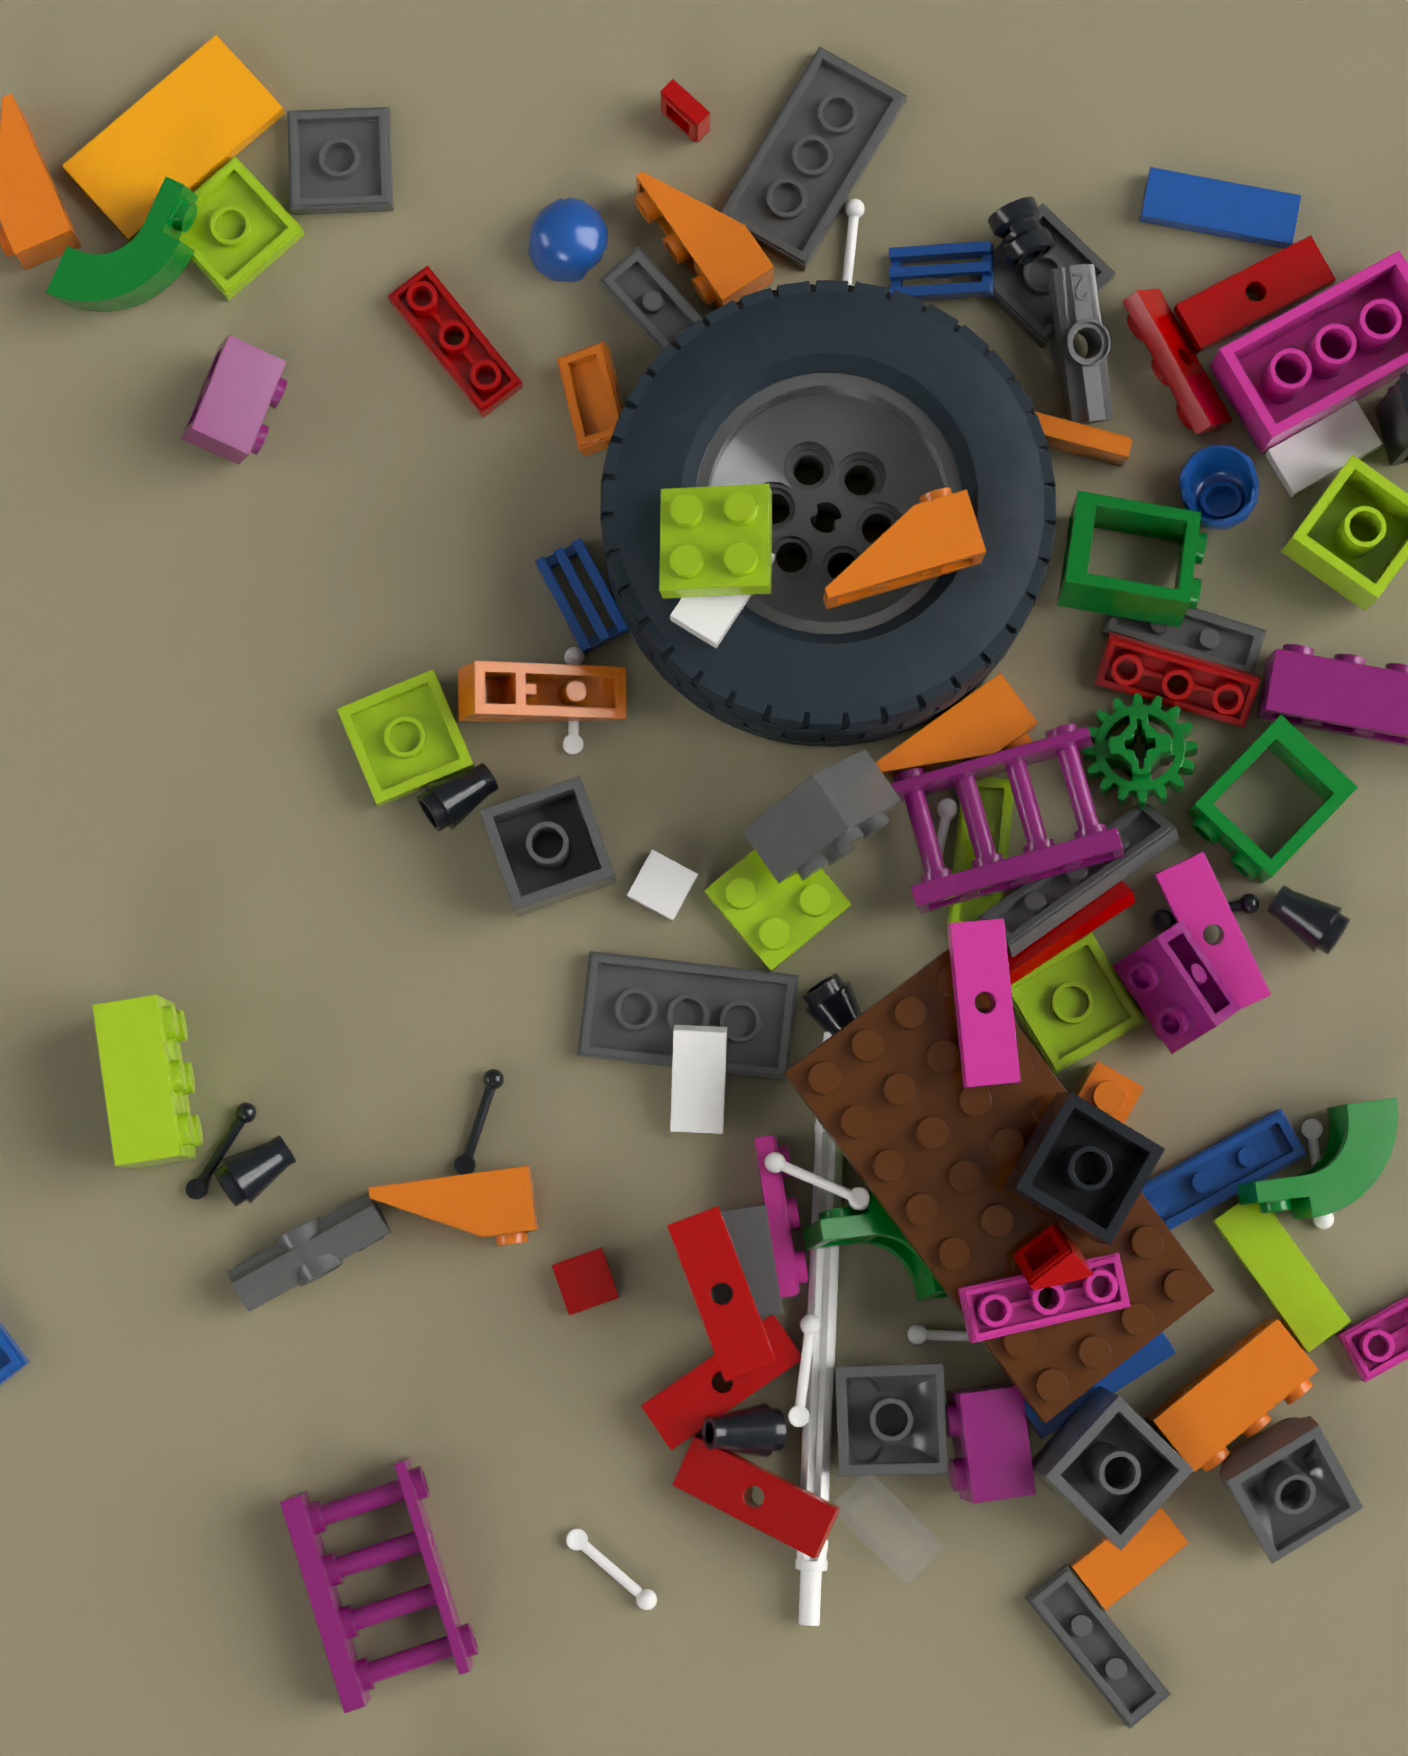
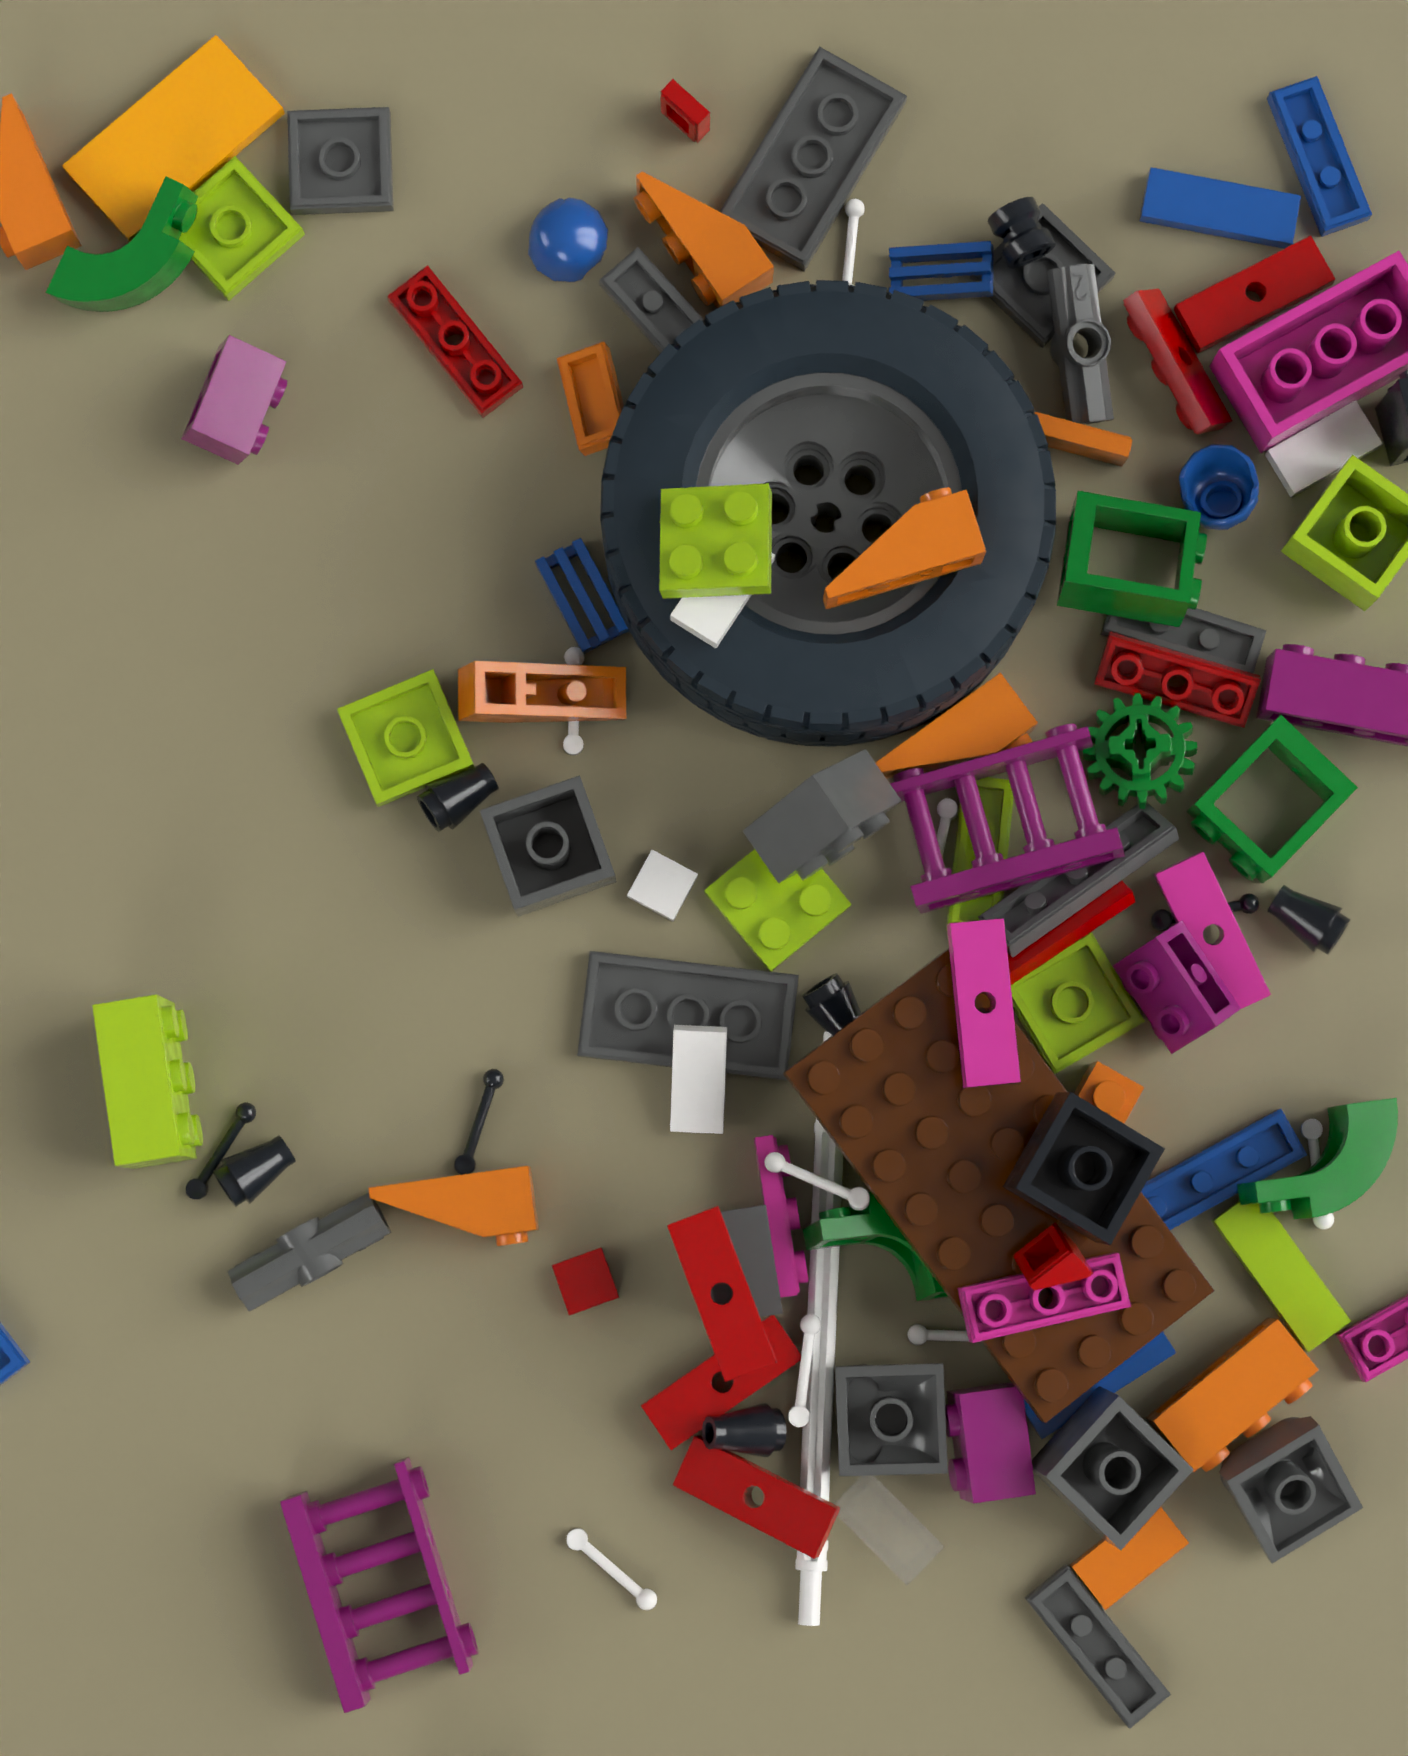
(1319, 156): none -> blue tile

